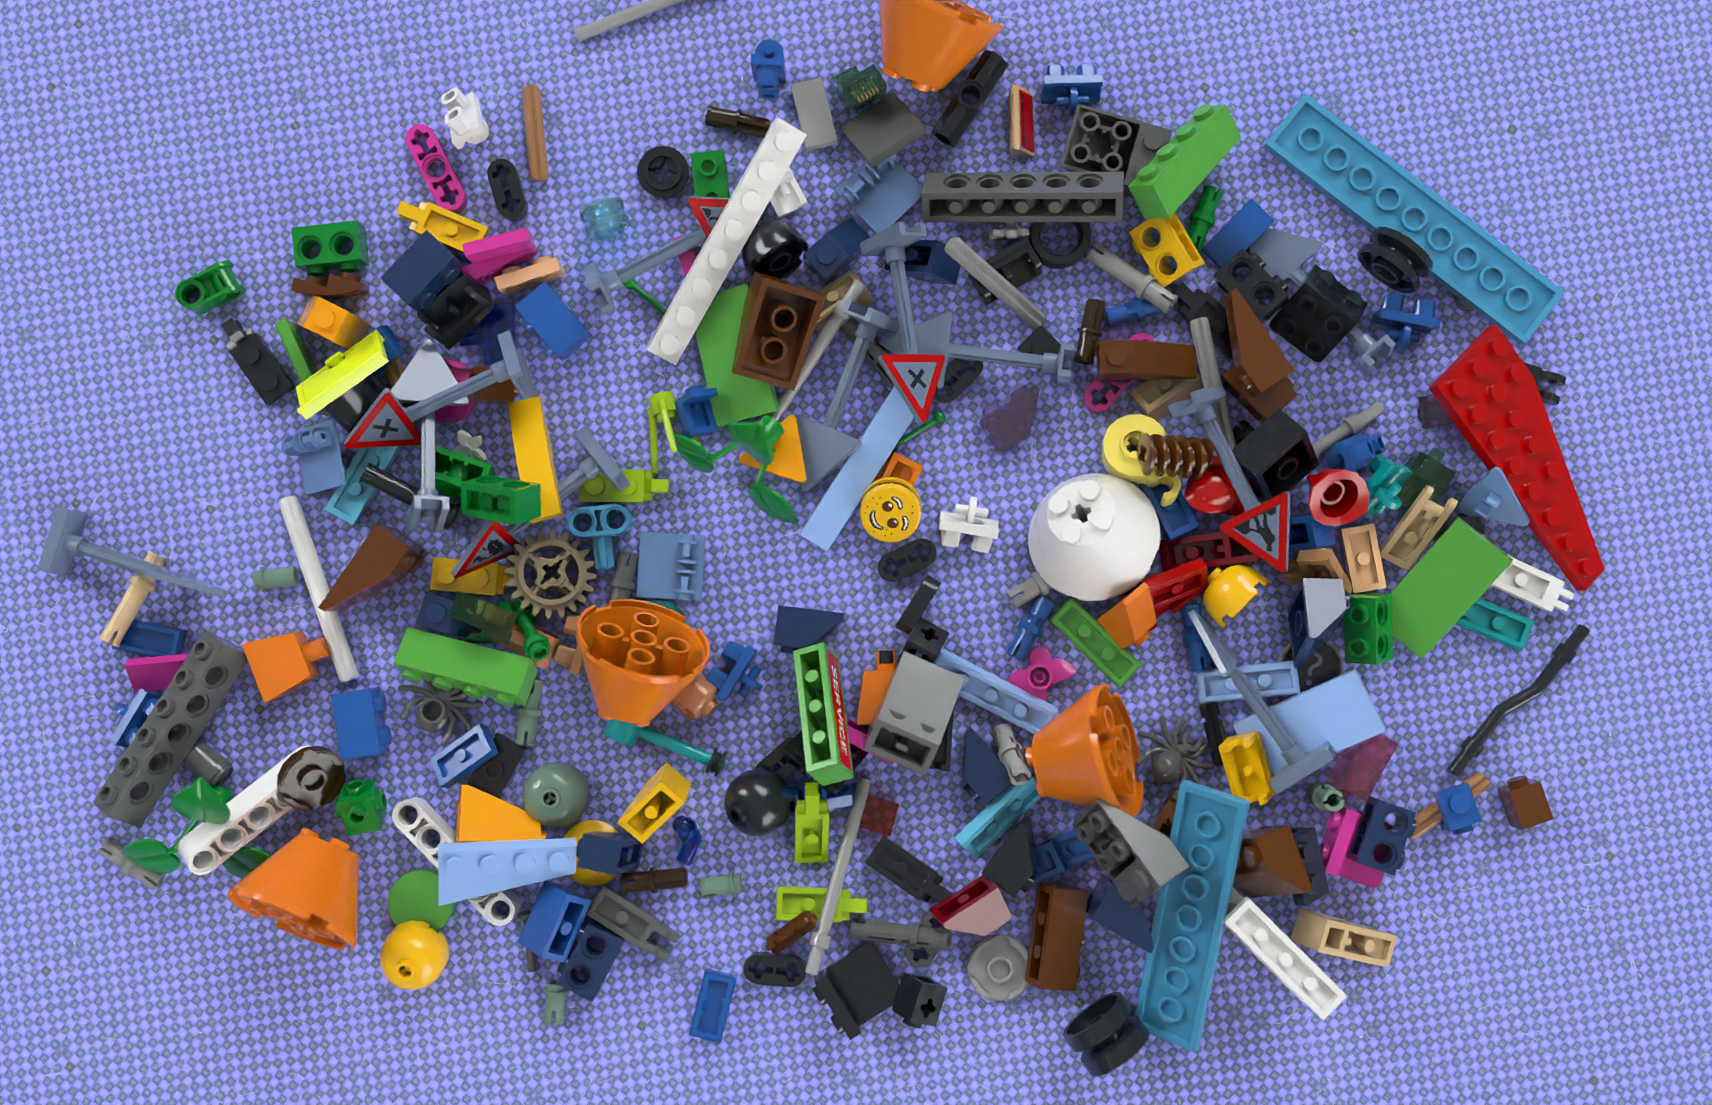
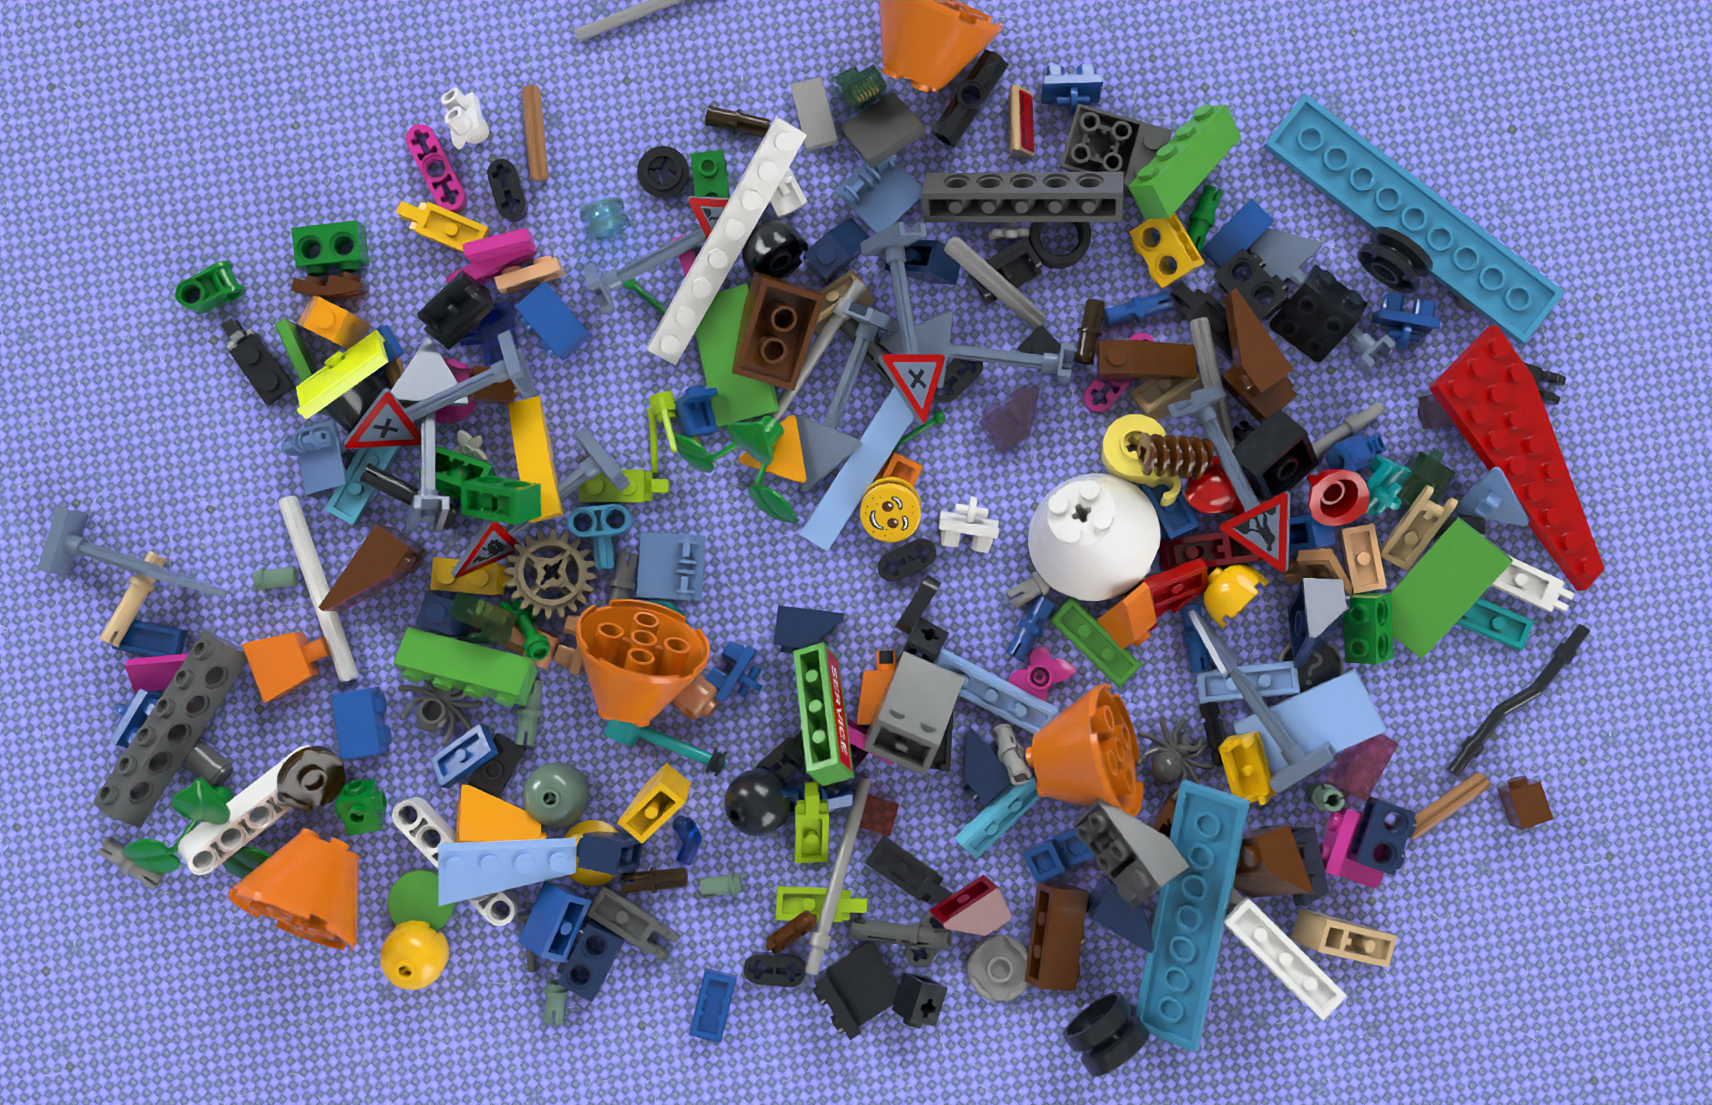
(422, 272): dark blue slope -> none
(768, 68): blue hips -> none
(1015, 860): black slope -> none
(1142, 285): light grey pin -> none
(1457, 808): blue bracket -> none

